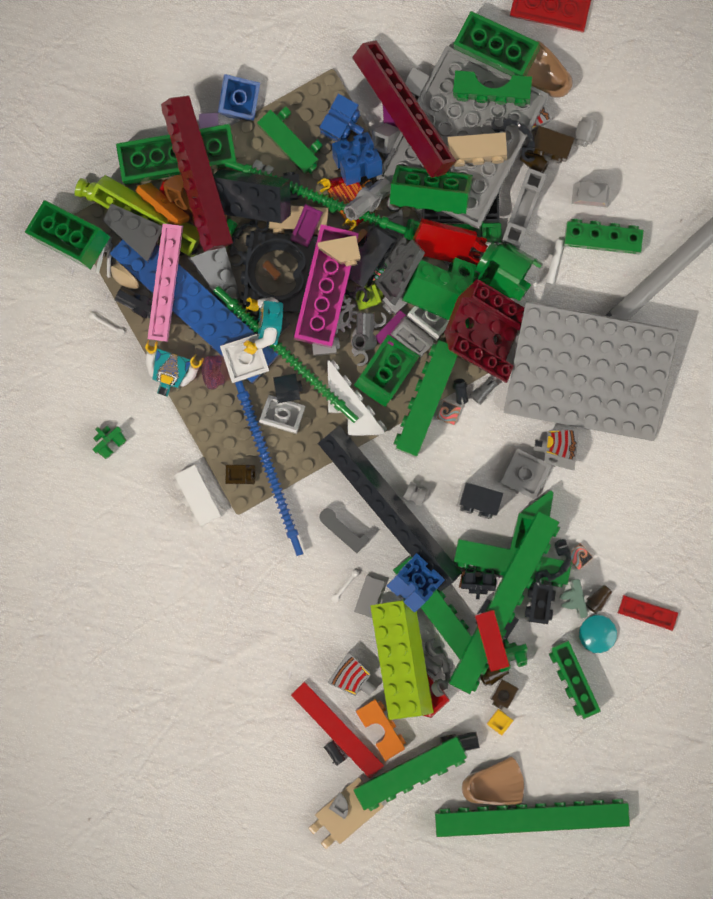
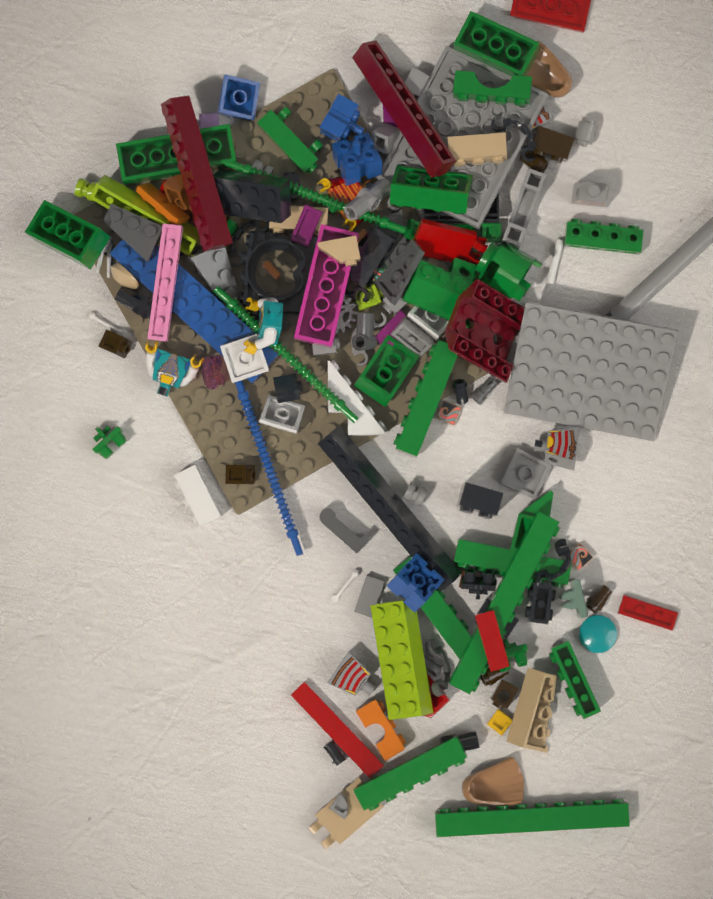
(115, 344): none -> dark brown bracket
(533, 711): none -> tan wedge

